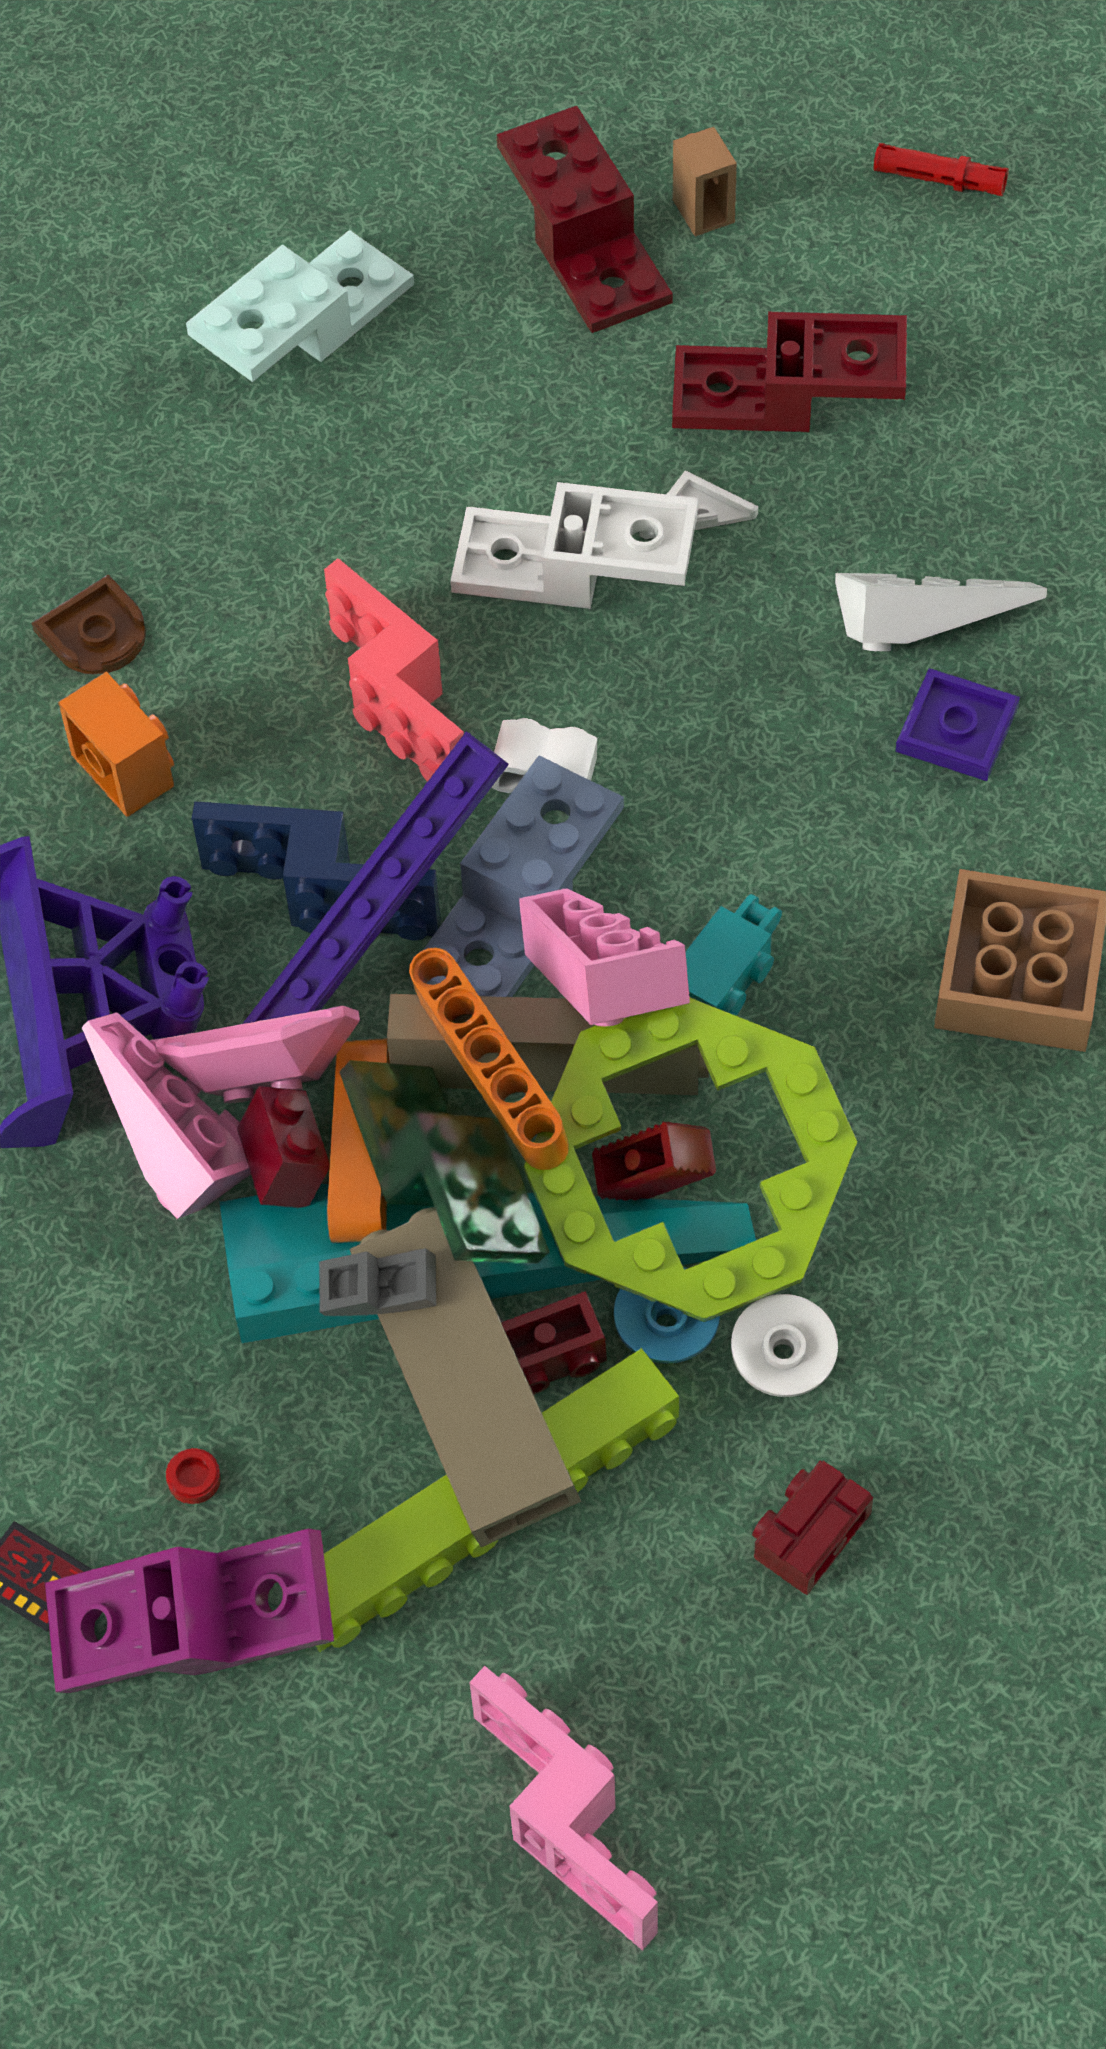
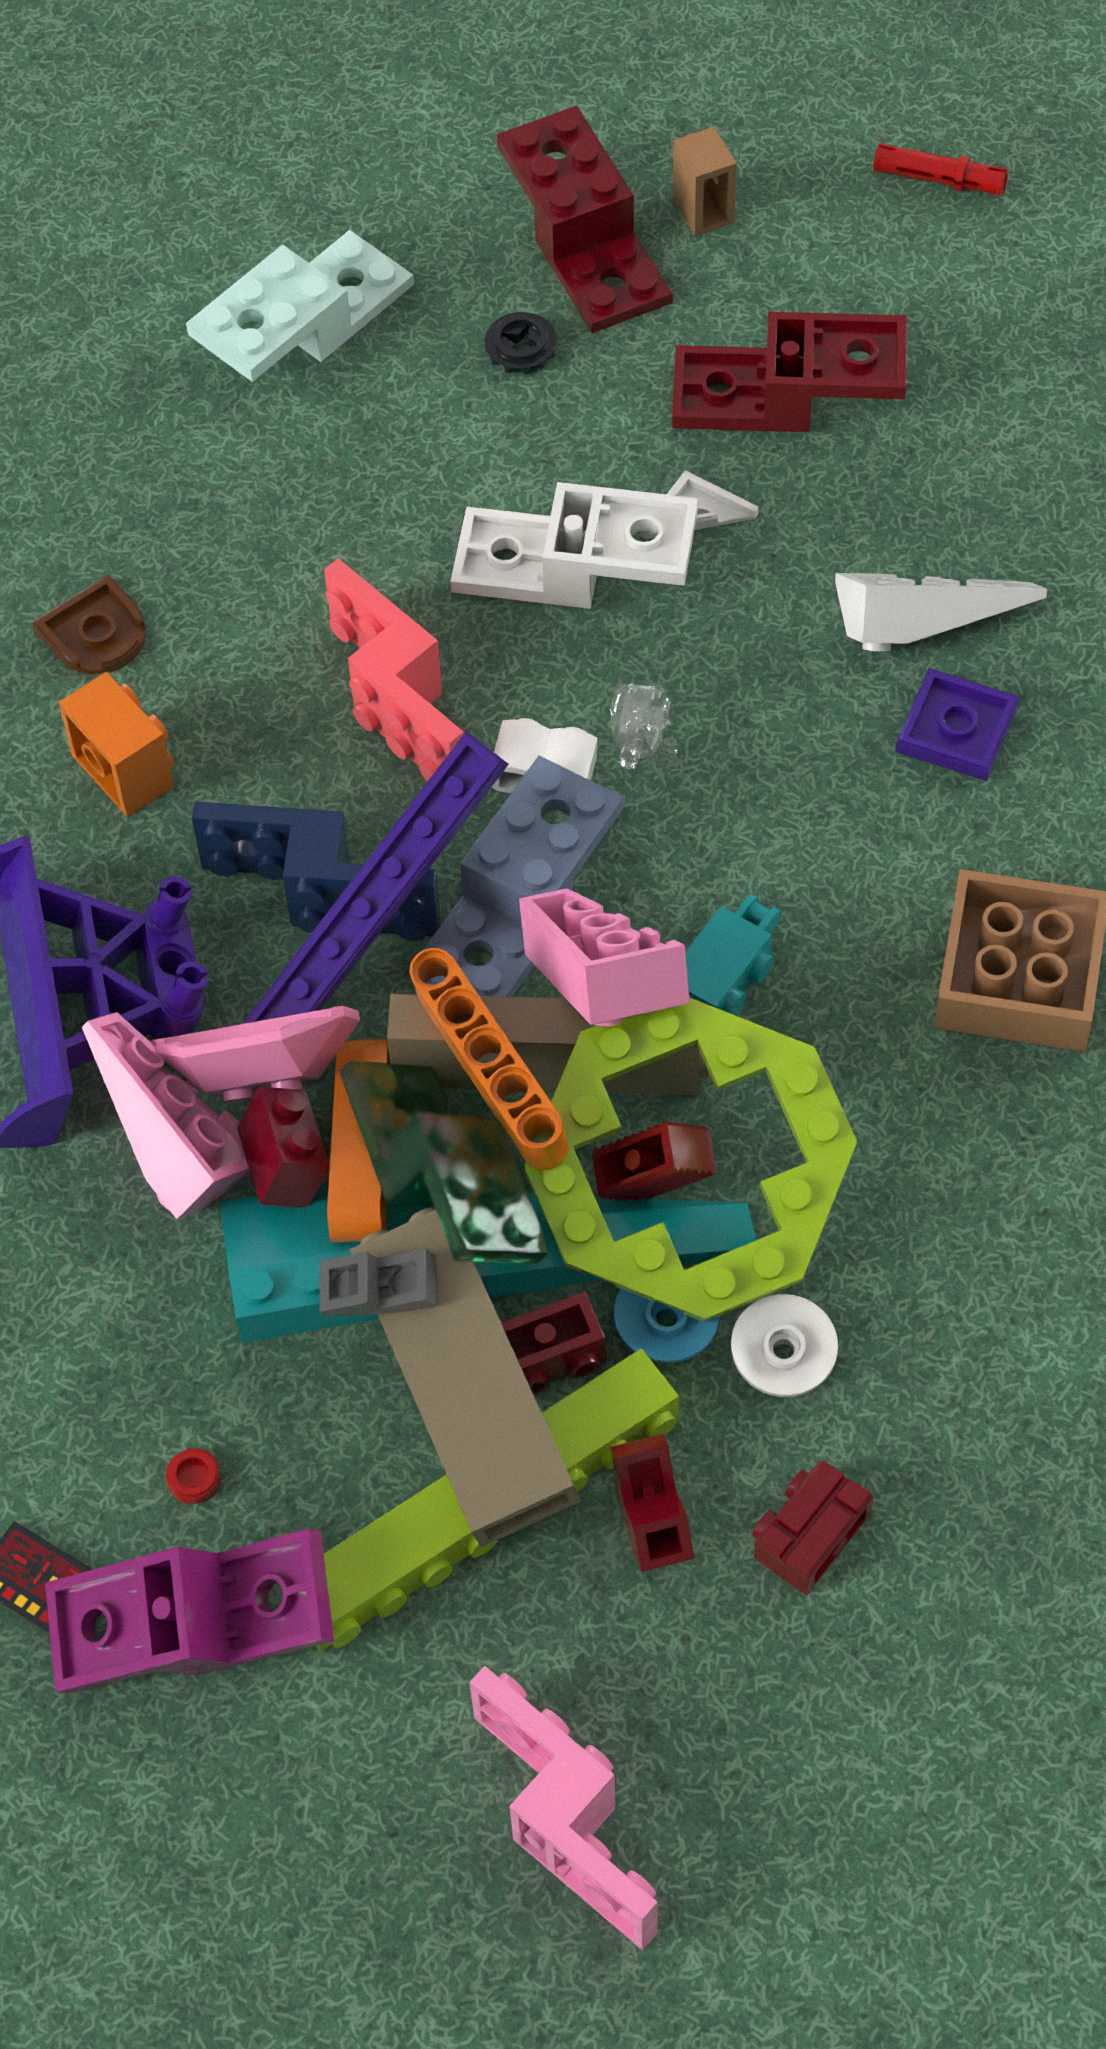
(512, 329): none -> black gear
(638, 724): none -> clear piece
(651, 1503): none -> dark red brick

